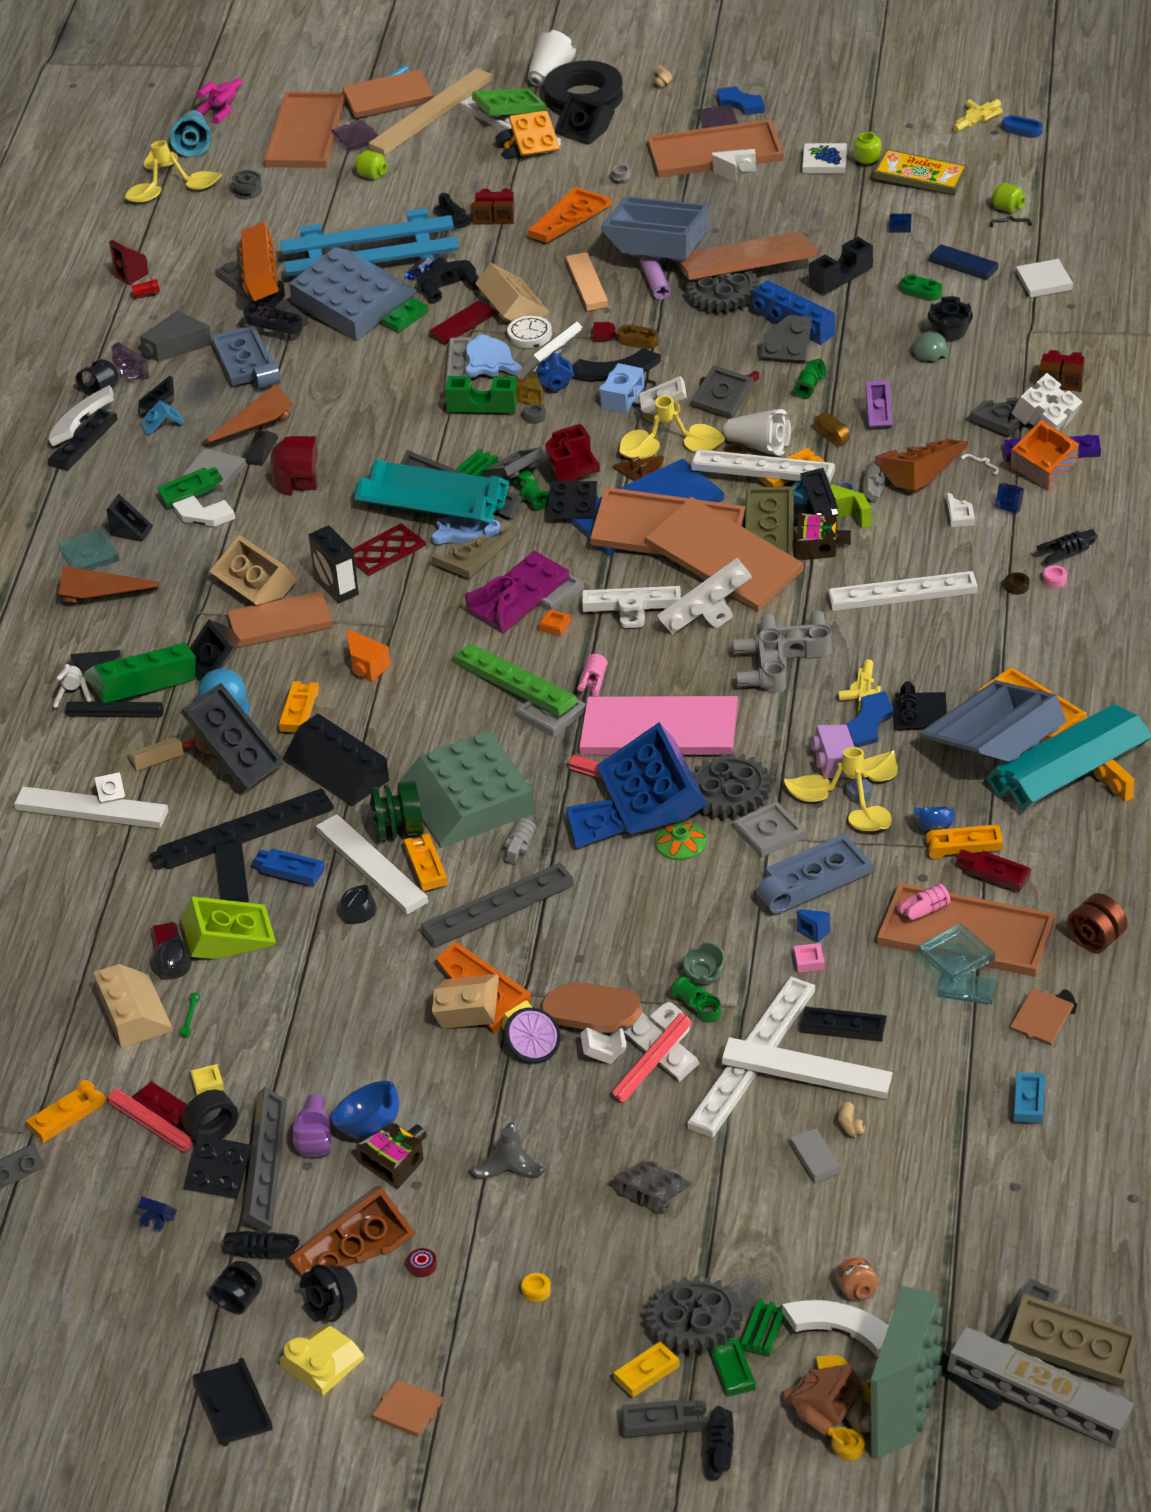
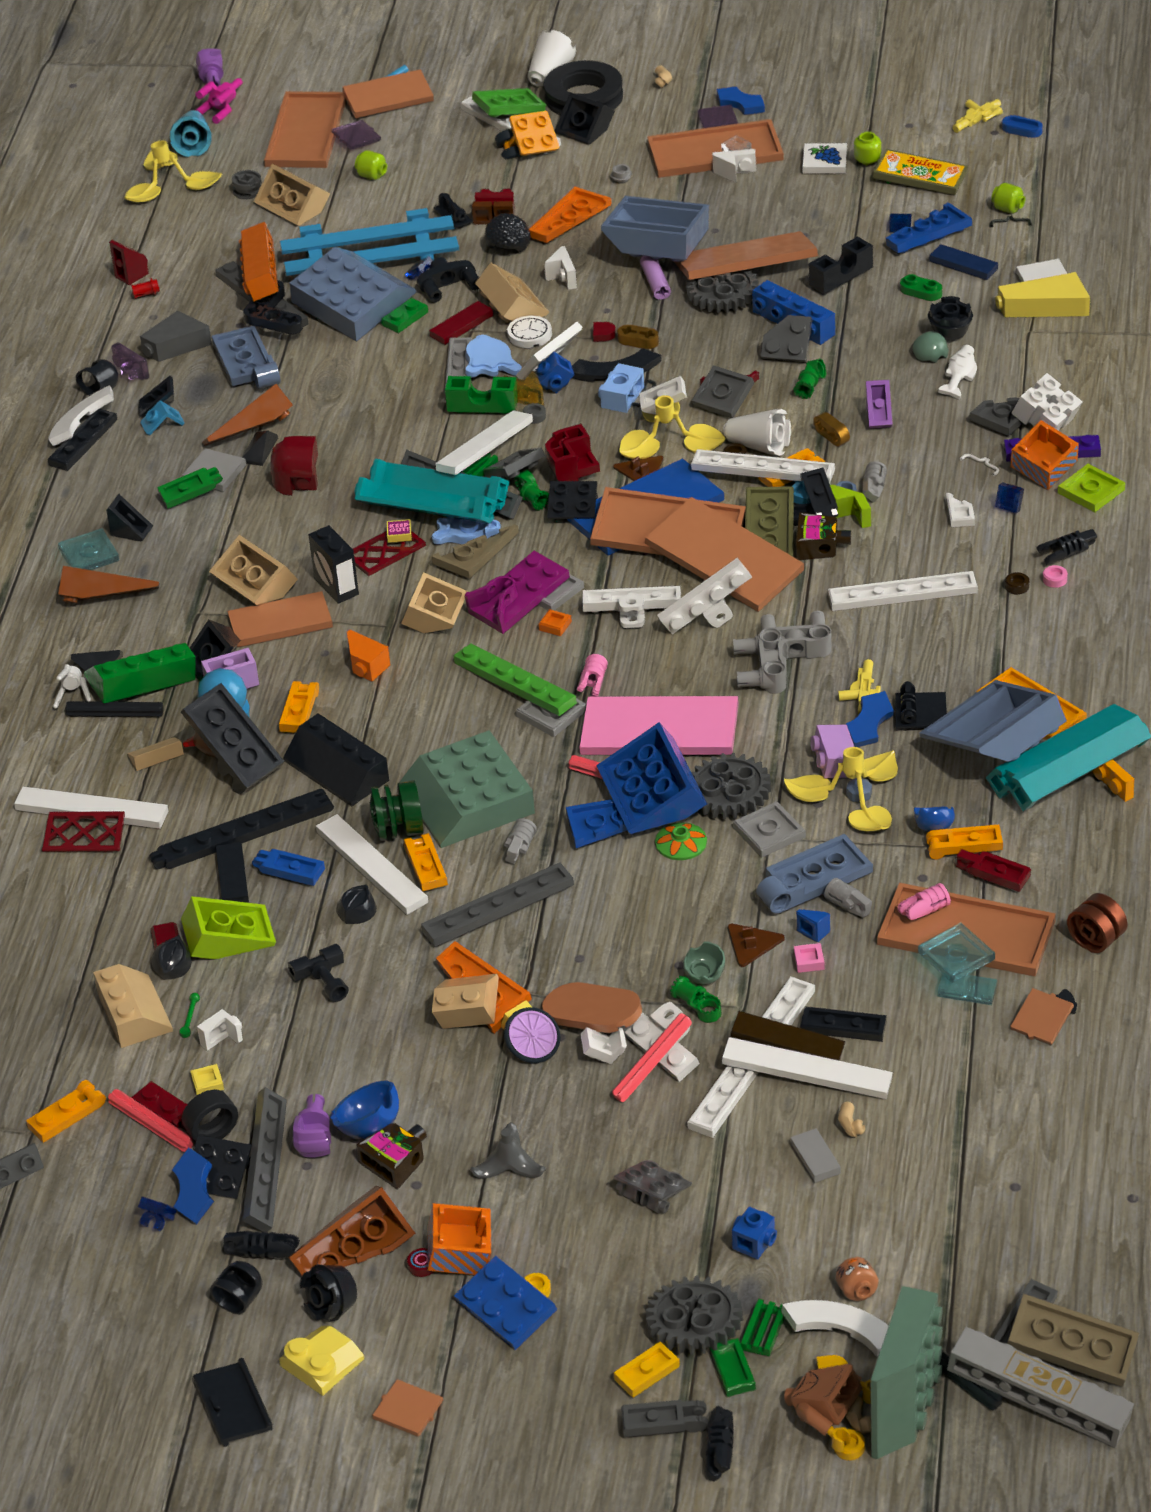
(73, 817): none -> dark red window
(109, 787): white bracket -> none
(193, 1194): none -> blue tile
(209, 65): none -> medium lavender piece
(213, 515): white tile -> none
(218, 1028): none -> white bracket
(238, 661): none -> lavender brick
(290, 196): none -> tan slope
(320, 968): none -> black bar
(399, 531): none -> tile
(430, 111): tan tile -> none
(434, 605): none -> tan slope
(458, 1239): none -> orange container
(484, 442): none -> white tile
(505, 1302): none -> blue plate
(507, 232): none -> black hair
(561, 267): none -> white slope
(587, 281): light nougat tile -> none
(736, 143): none -> clear tile
(752, 942): none -> reddish brown piece
(753, 1232): none -> blue brick
(784, 1036): none -> dark brown tile
(848, 897): none -> light grey hinge
(919, 464): dark orange wedge -> none
(934, 227): none -> blue wing
(960, 366): none -> white animal
(1029, 1097): dark azure plate -> none
(1044, 297): none -> light yellow slope
(1067, 367): reddish brown hips -> none
(1091, 487): none -> lime tile

